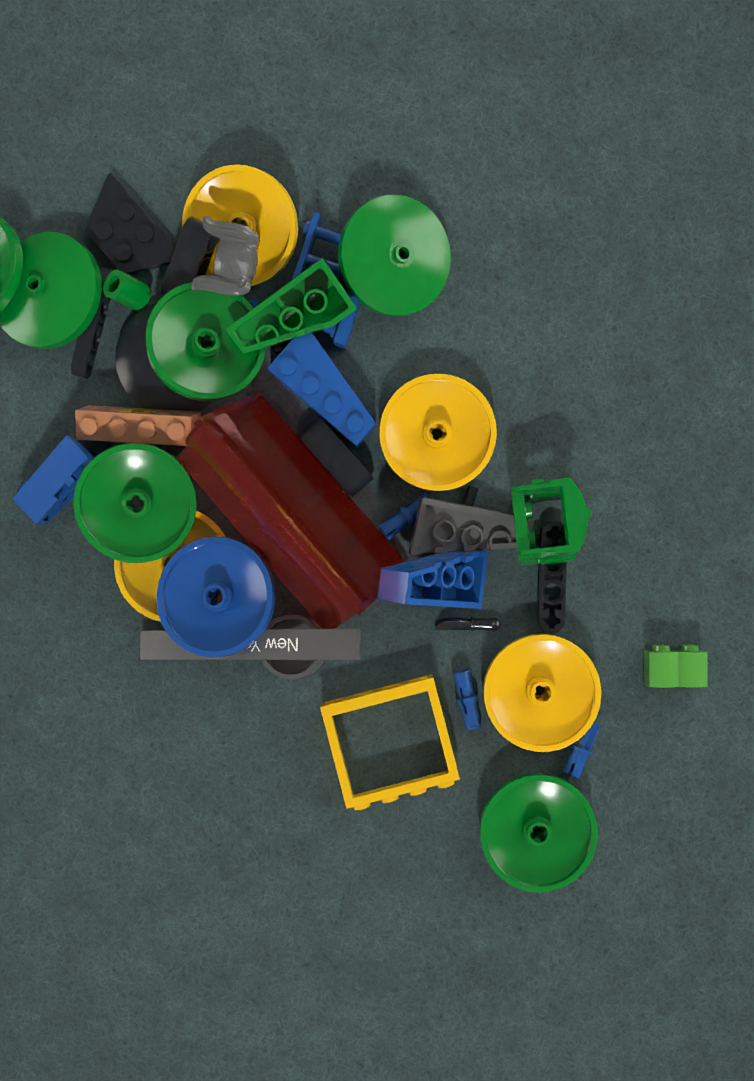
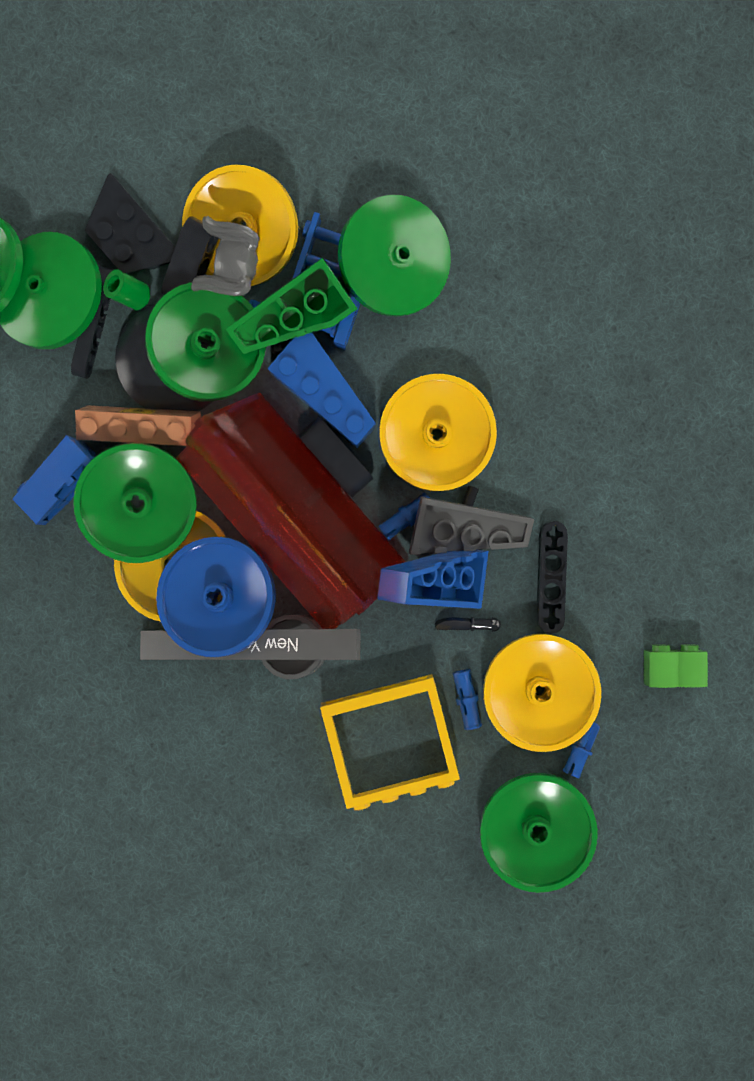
(574, 517): green animal -> none

